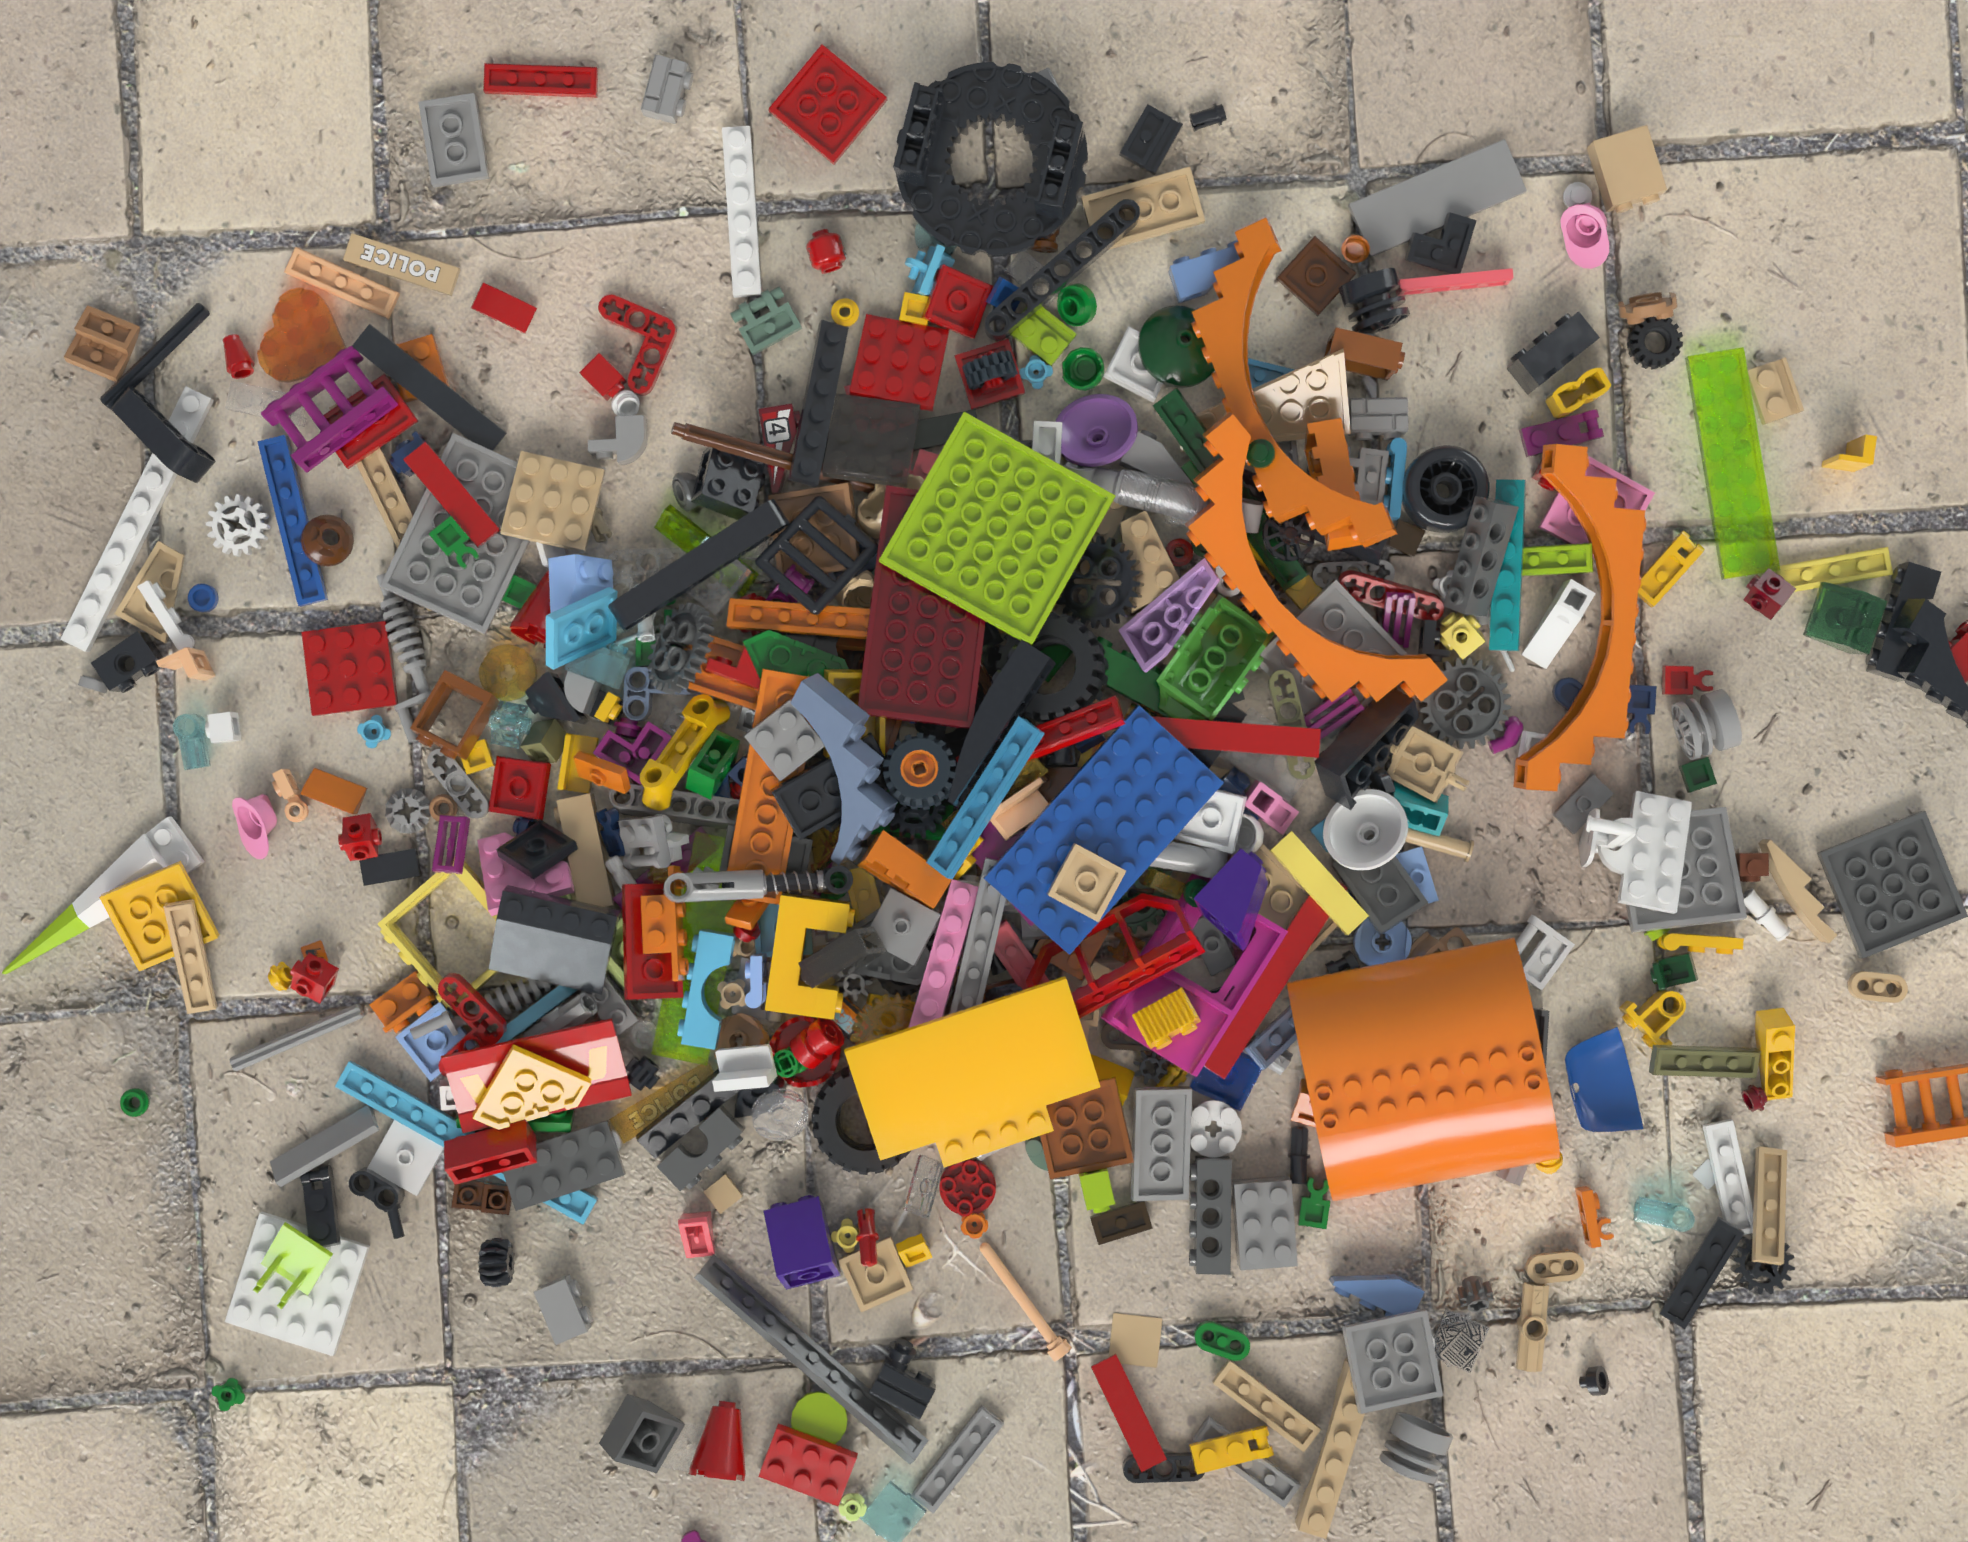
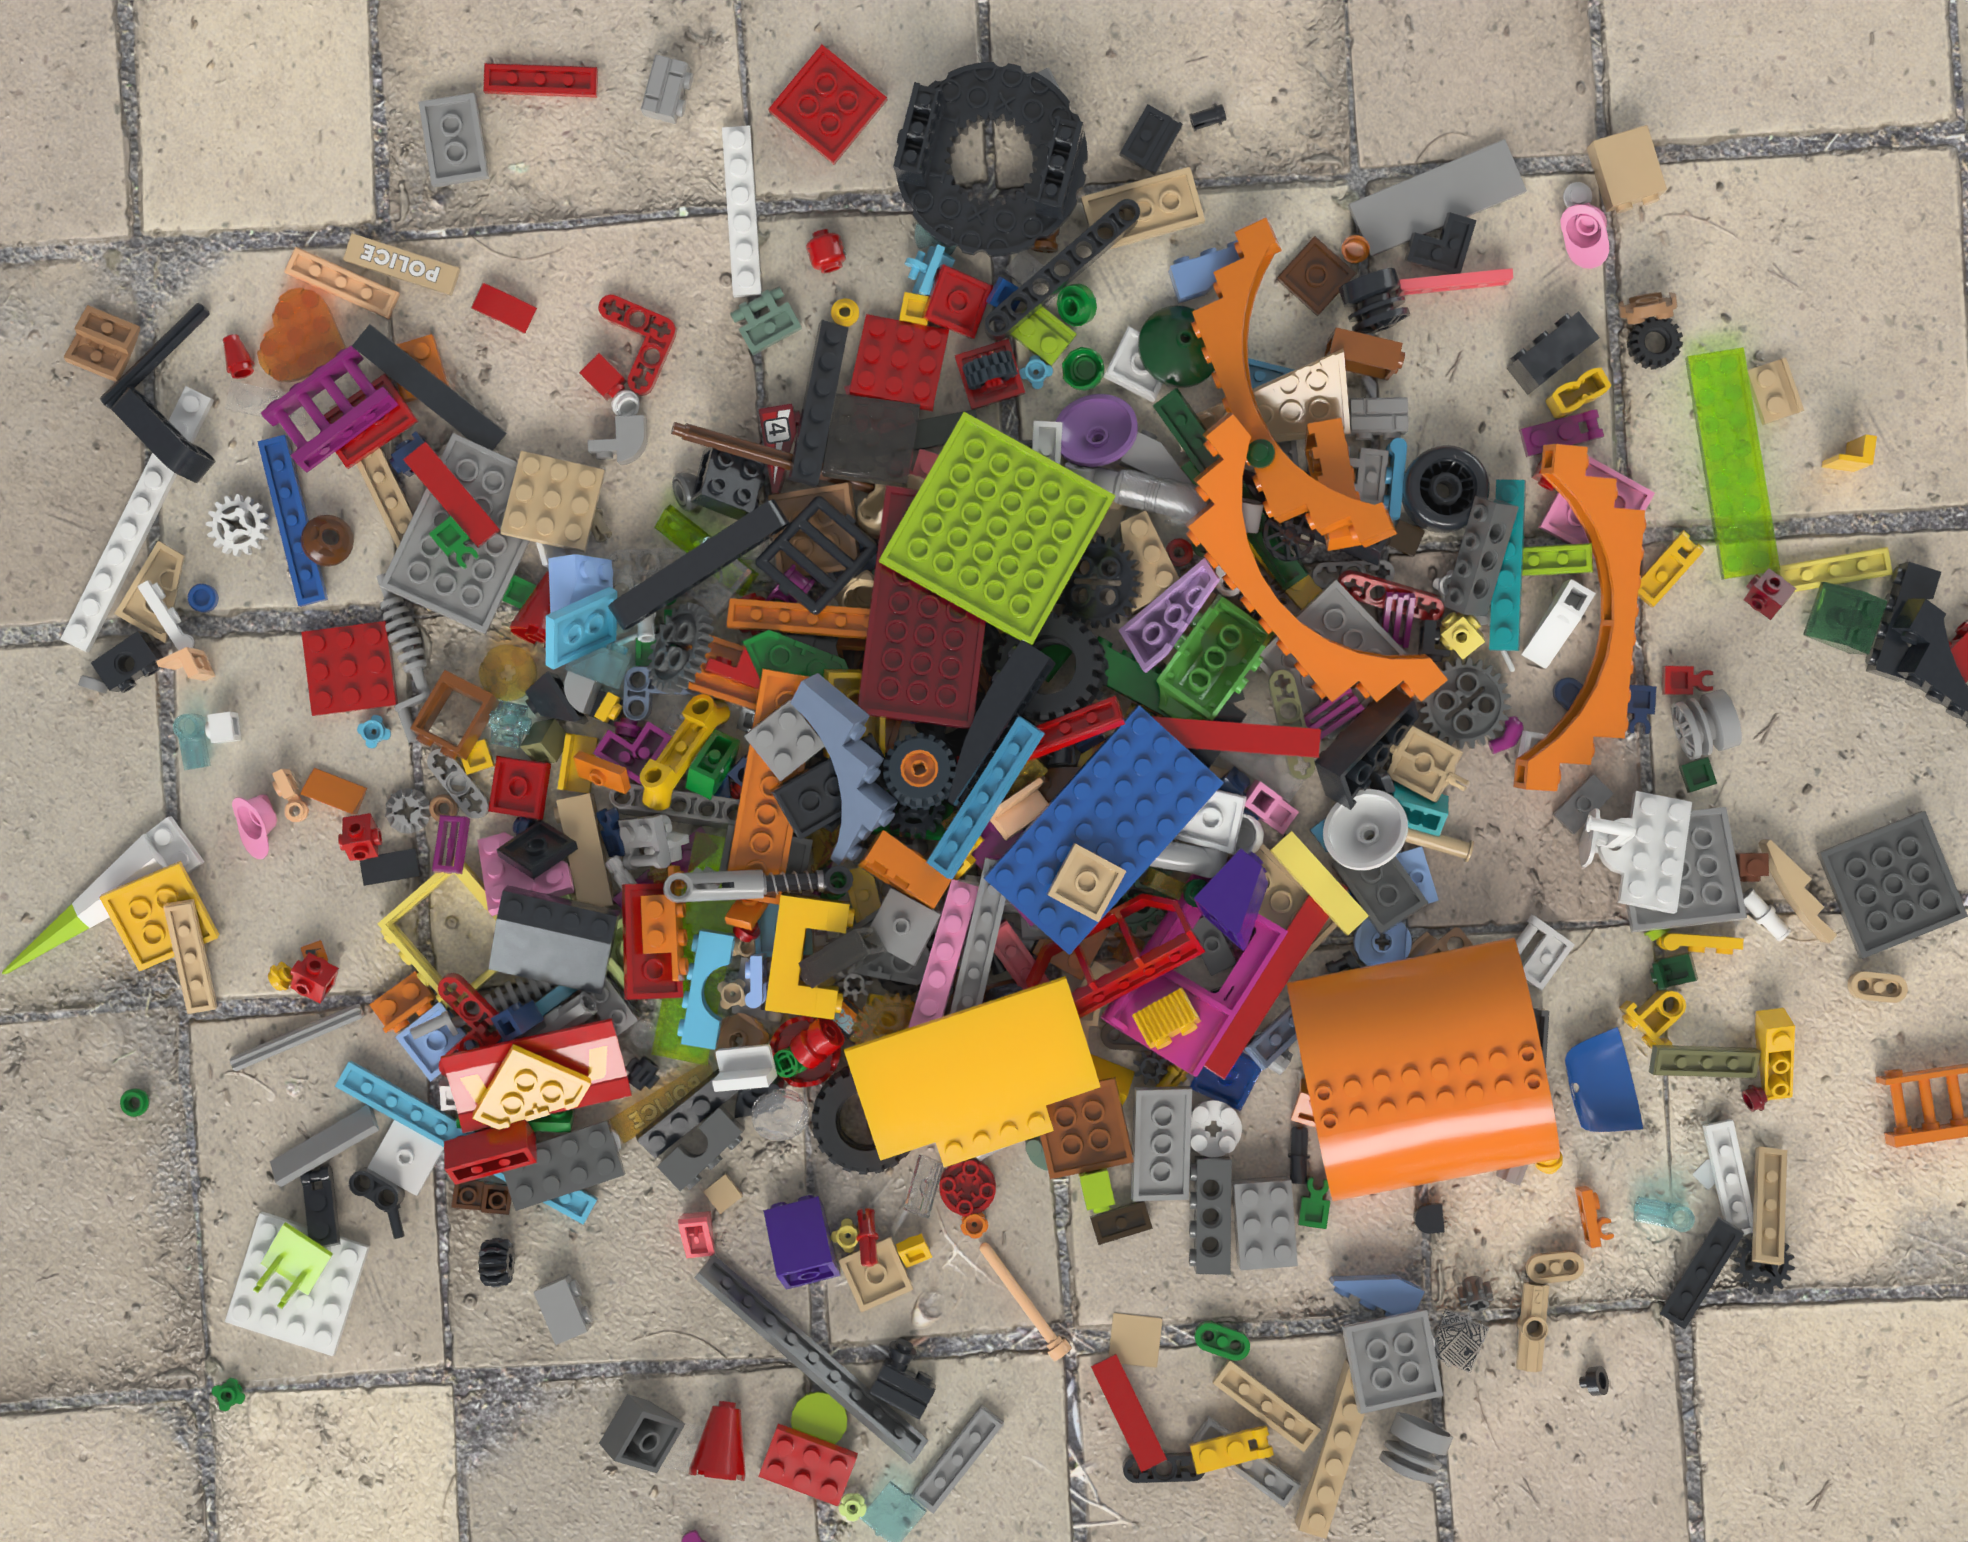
(517, 1020): none -> dark blue brick
(1429, 1218): none -> black tile

